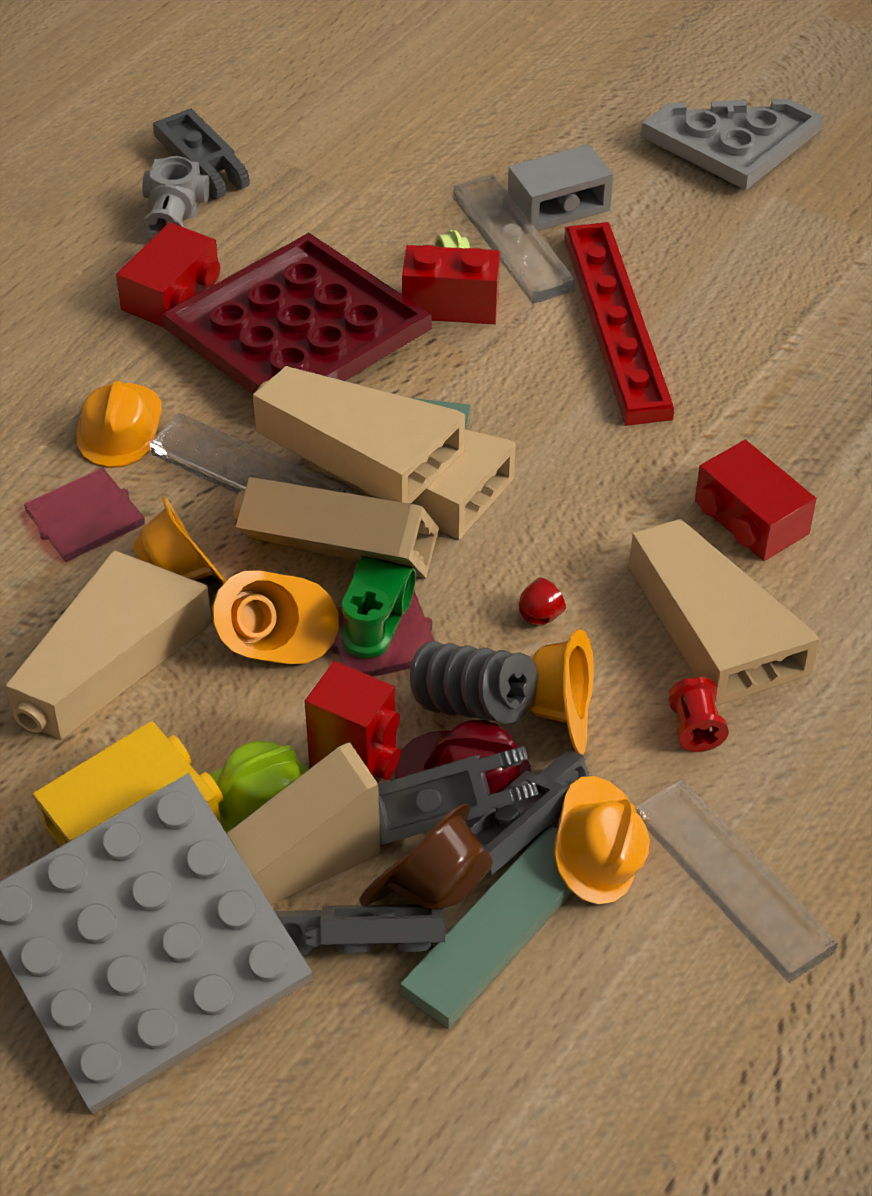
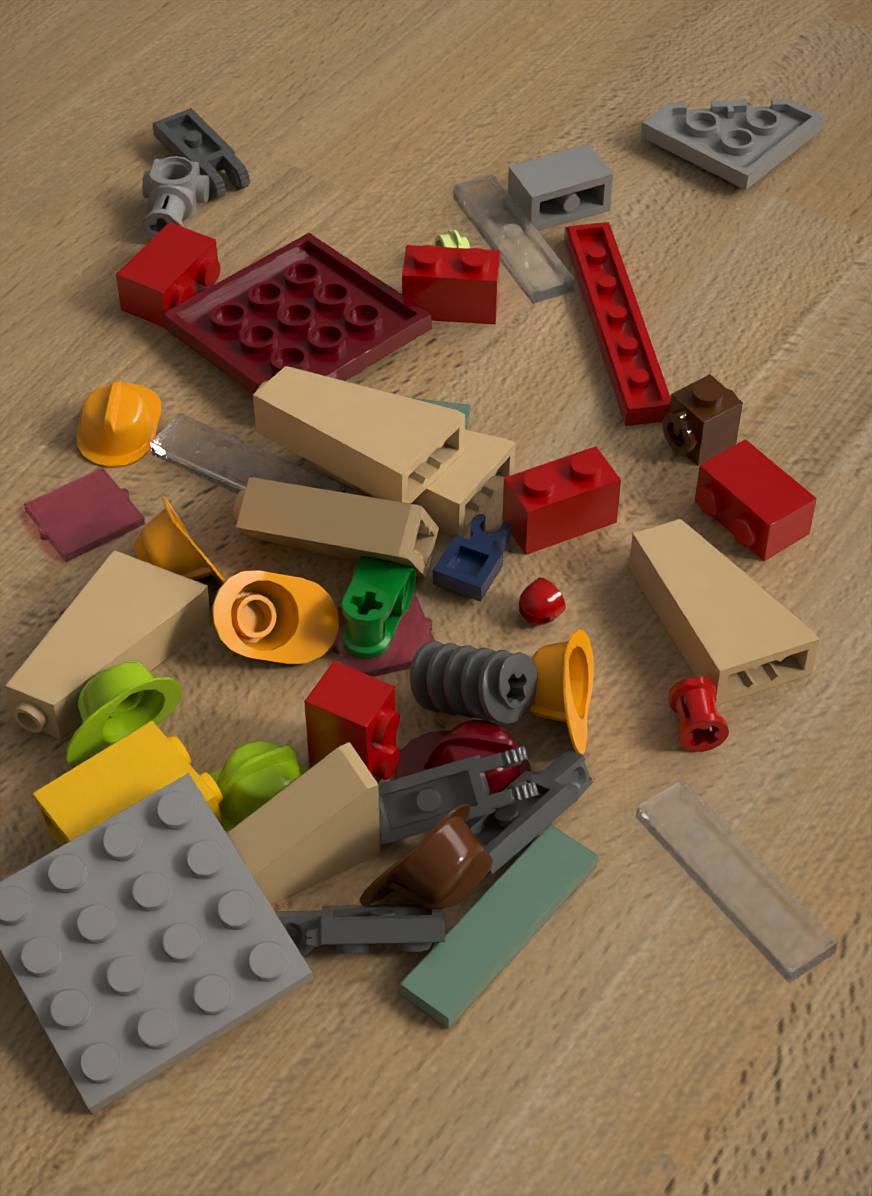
(117, 705): none -> lime piece
(472, 564): none -> dark blue plate
(561, 500): none -> red brick
(599, 841): light orange piece -> none
(702, 420): none -> reddish brown brick

